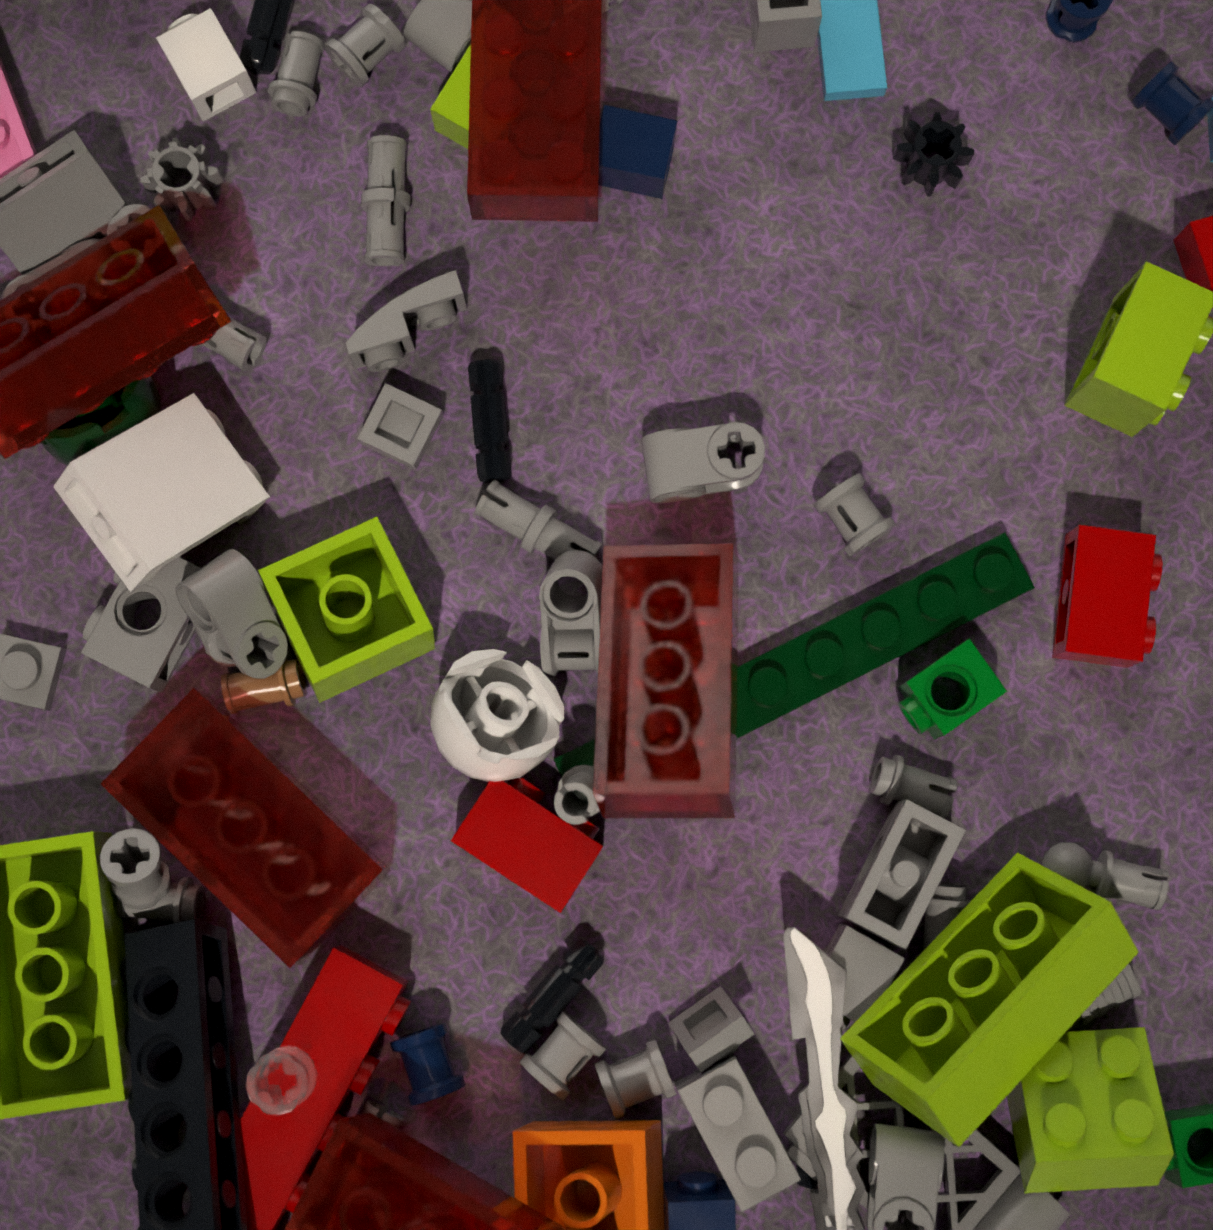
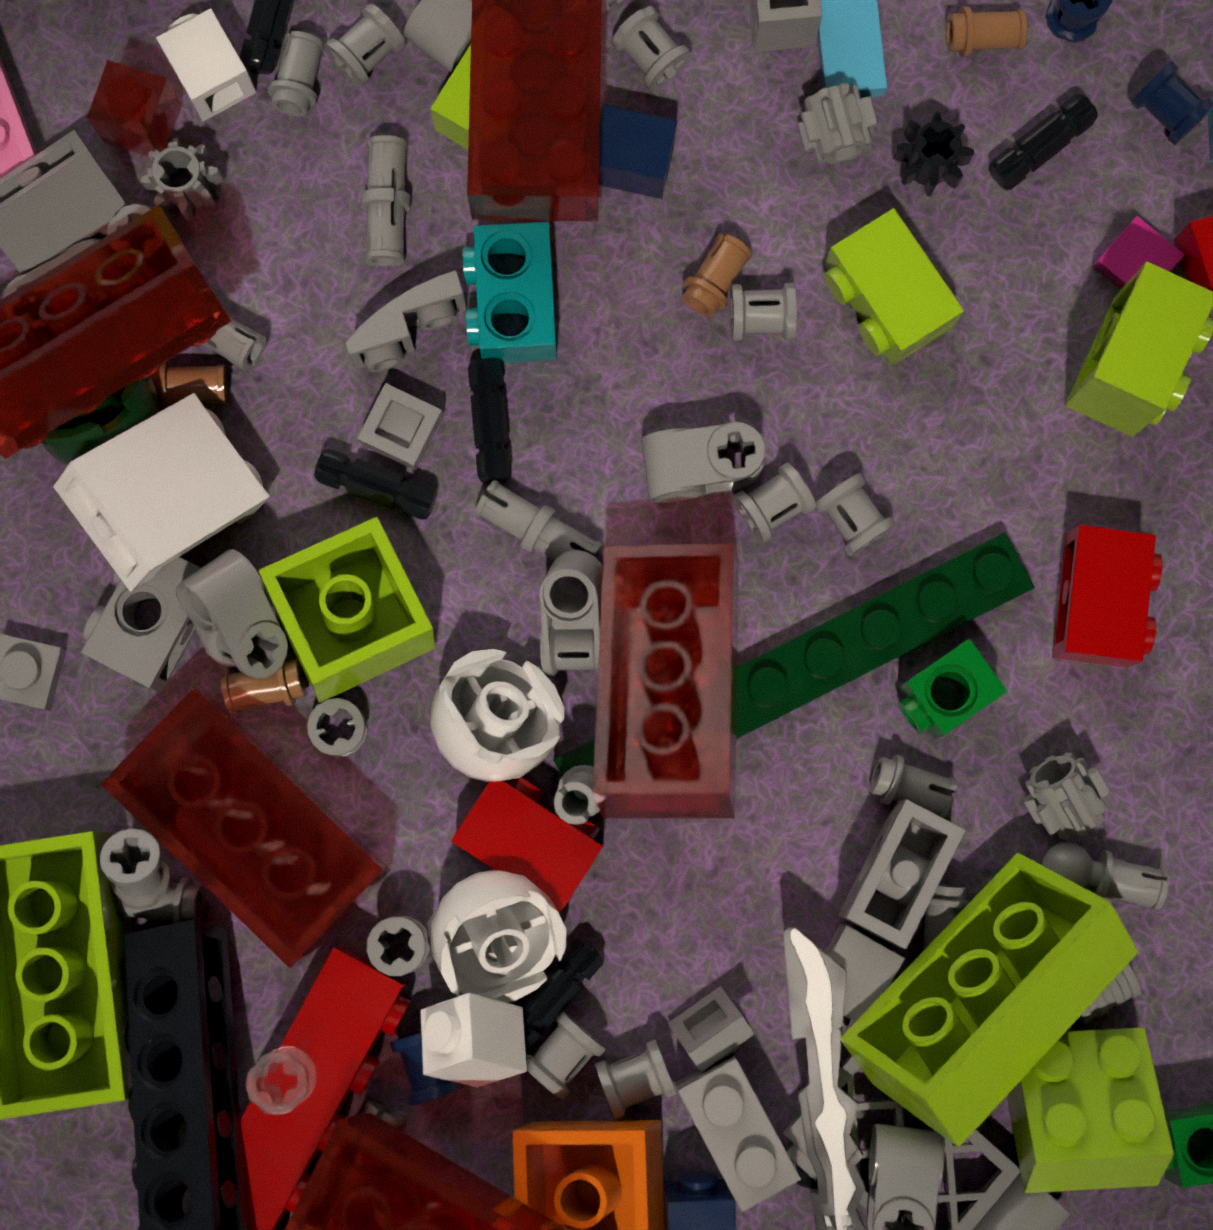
(134, 109): none -> clear red brick
(177, 383): none -> medium nougat pin
(341, 746): none -> light grey bush
(375, 484): none -> black axle
(378, 947): none -> light grey bush
(473, 1040): none -> white brick
(496, 936): none -> white cylinder
(522, 293): none -> teal brick
(642, 29): none -> light grey bush
(708, 288): none -> medium nougat pin
(763, 311): none -> light grey bush
(774, 502): none -> light grey bush
(838, 123): none -> light grey gear
(891, 288): none -> lime brick
(985, 30): none -> medium nougat pin
(1043, 141): none -> black axle
(1066, 796): none -> light grey gear
(1132, 249): none -> dark pink tile

